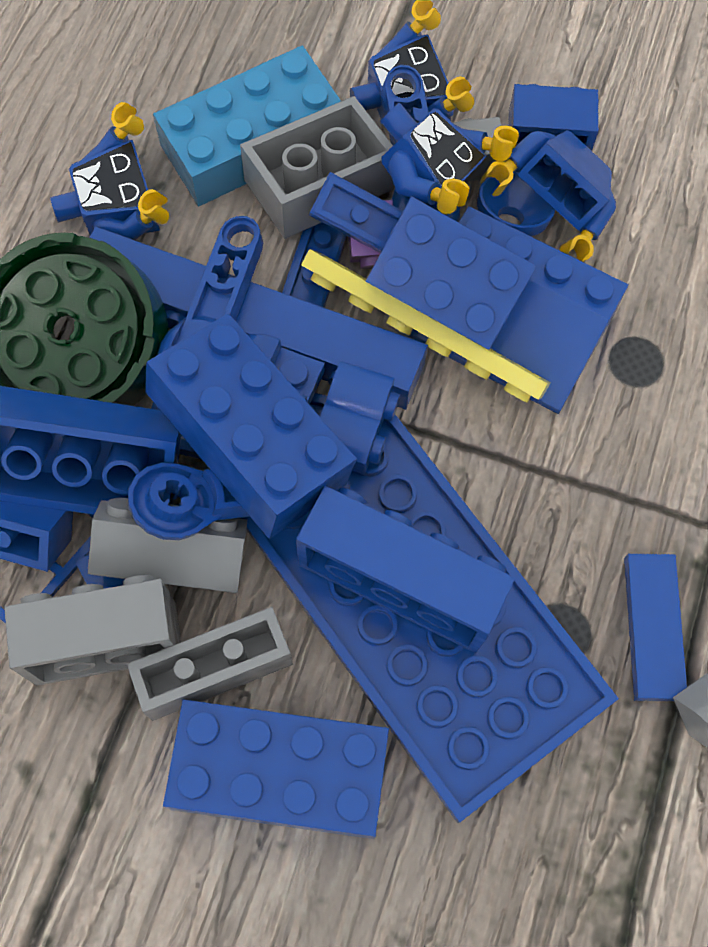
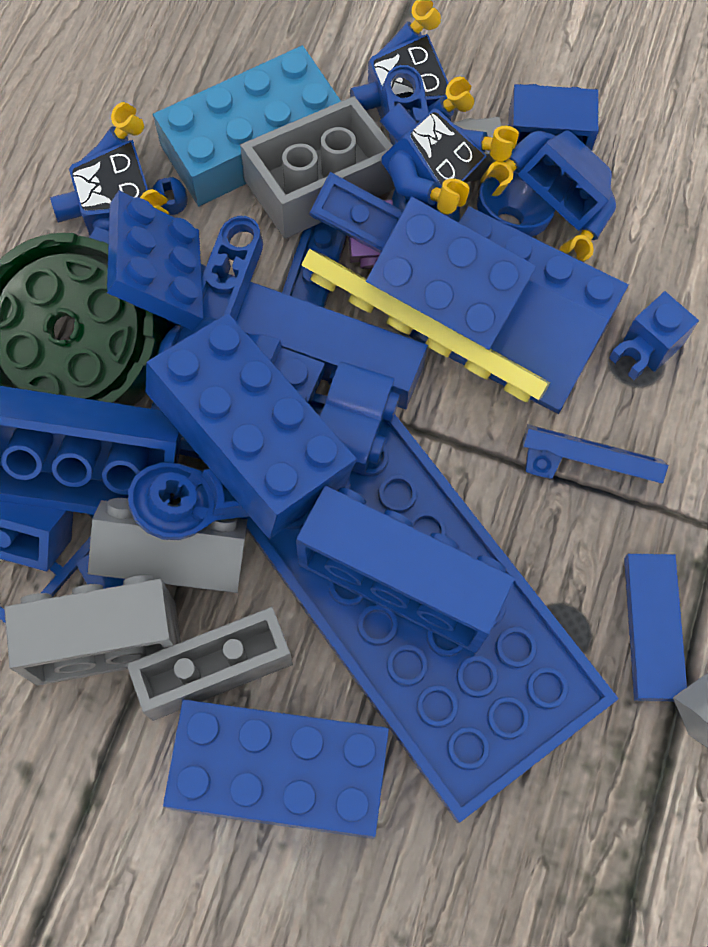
(154, 261): none -> blue plate
(179, 203): none -> blue hinge
(549, 447): none -> blue hinge
(656, 335): none -> blue brick

